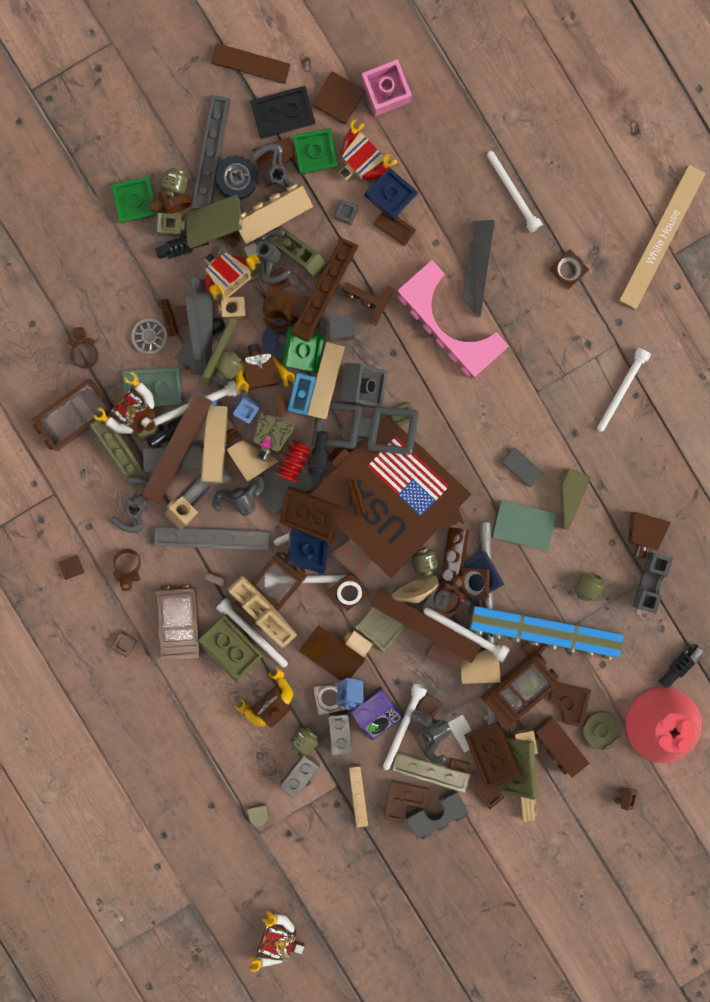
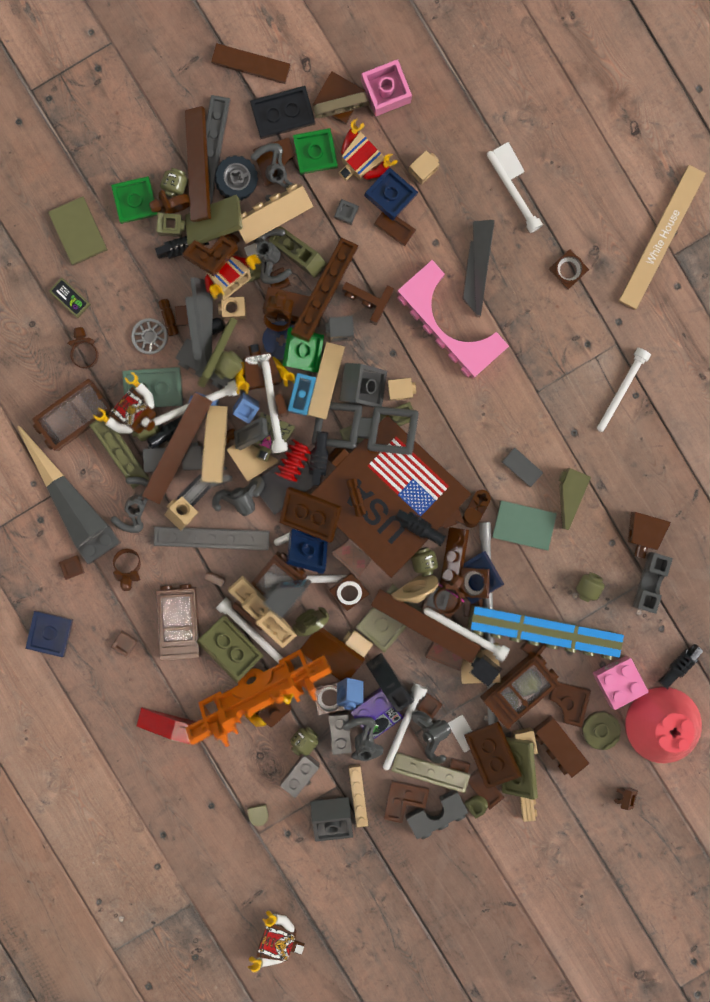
(49, 634): none -> dark blue plate
(69, 297): none -> tile
(78, 230): none -> olive tile
(86, 527): none -> dark grey plate
(164, 724): none -> red slope
(197, 164): none -> reddish brown tile
(210, 259): none -> reddish brown plate
(251, 433): none -> dark grey tile
(252, 697): none -> orange piece
(278, 443): none -> white piece
(284, 596): none -> dark grey slope
(310, 621): none -> olive tile
(331, 819): none -> dark grey slope
(341, 105): none -> dark tan beam
(364, 742): none -> dark grey piece
(390, 683): none -> black slope
(401, 389): none -> tan brick
(420, 527): none -> black hinge
(424, 167): none -> tan brick
(477, 806): none -> olive tile
(481, 501): none -> reddish brown piece
(485, 670): none -> black brick
(509, 160): none -> white sticker
(620, 682): none -> bright pink brick

